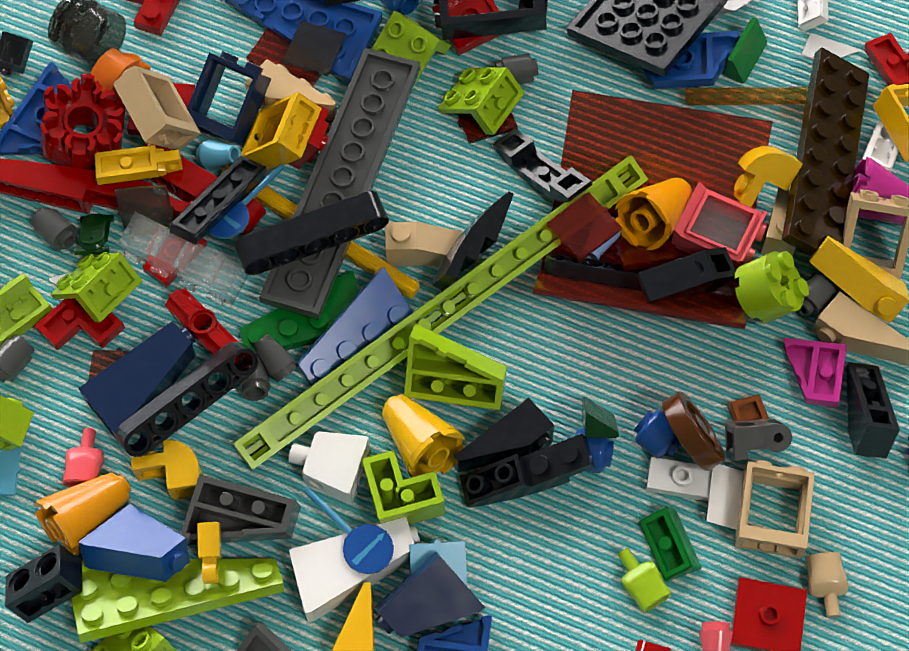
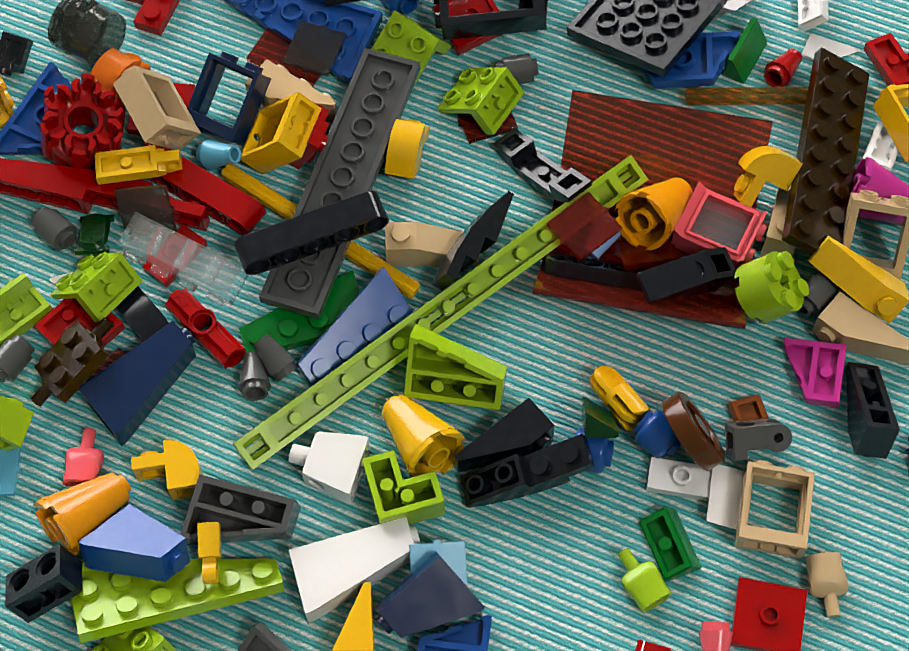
(71, 361): none -> dark brown plate
(141, 314): none -> black slope
(171, 399): black beam -> none
(217, 200): black tile -> none
(238, 217): piece -> none
(366, 547): blue piece -> none
(406, 148): none -> yellow brick
(618, 396): none -> yellow arm
(782, 68): none -> red cone

